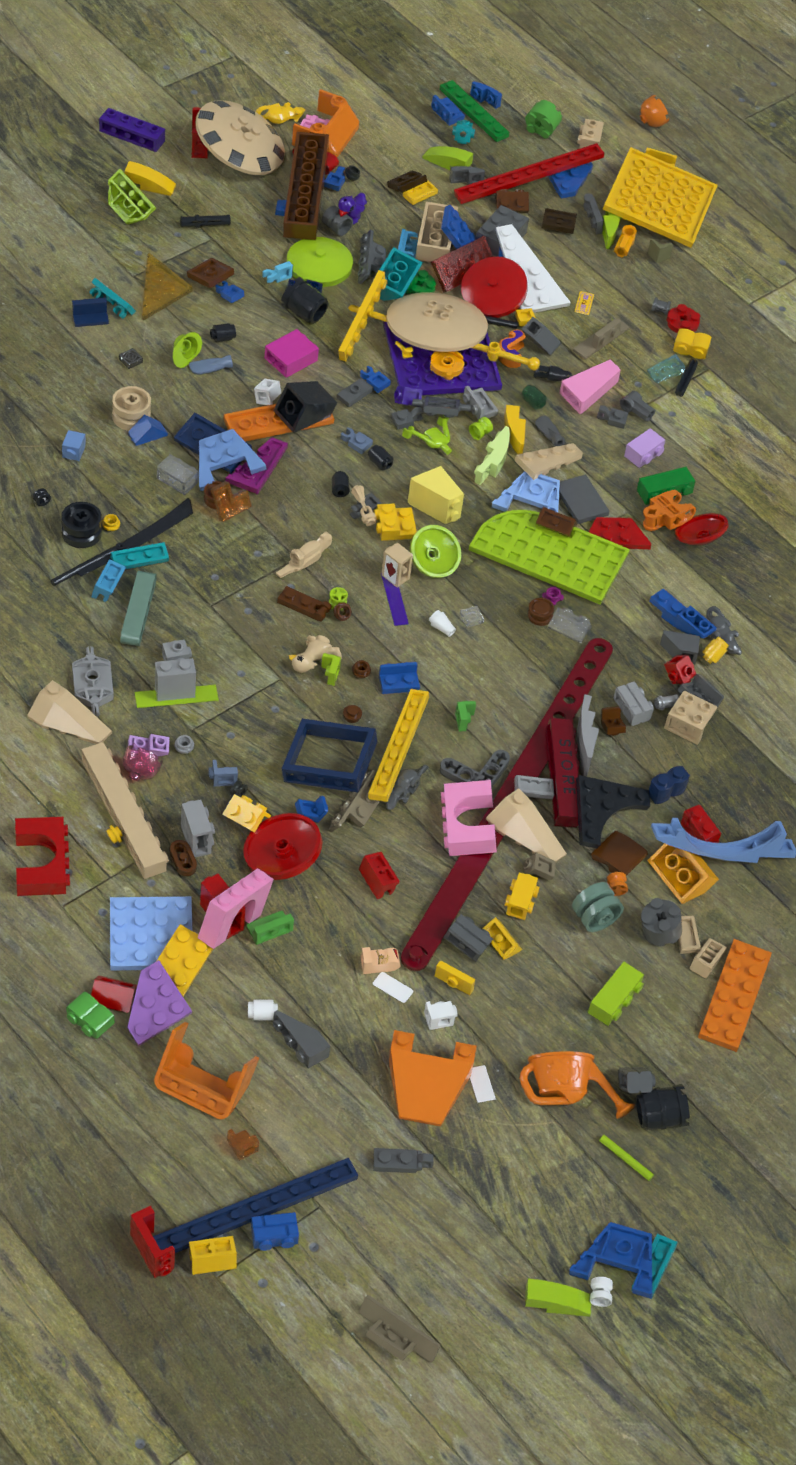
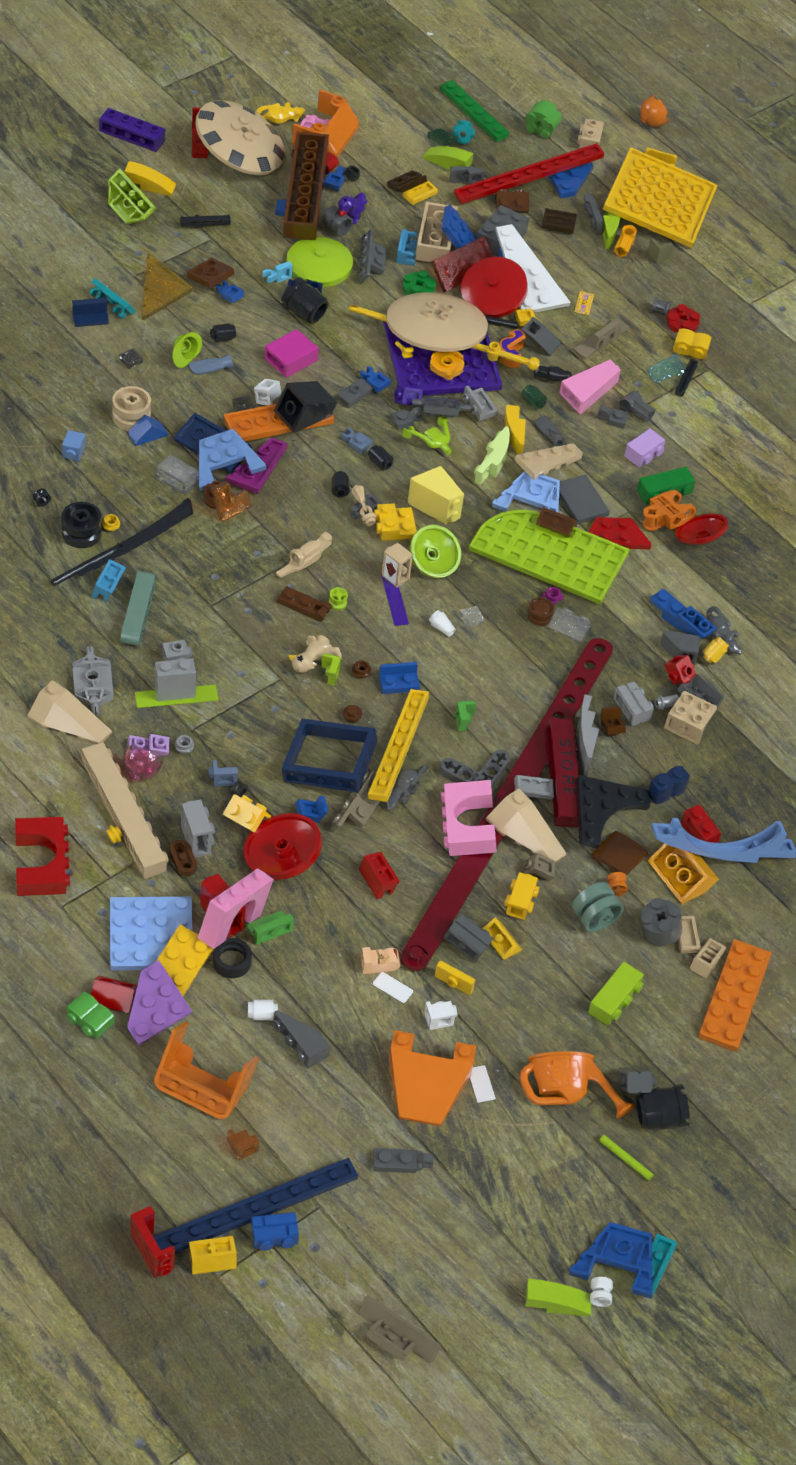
(141, 555): teal plate -> none
(229, 971): none -> black tyre
(242, 403): none -> clear smoke plate
(347, 611): reddish brown plate -> none
(360, 320): yellow plate -> none
(399, 273): teal slope -> none
(442, 137): none -> clear green plate
(446, 110): blue bracket -> none
(480, 428): lime wheel -> none
(486, 93): blue slope -> none

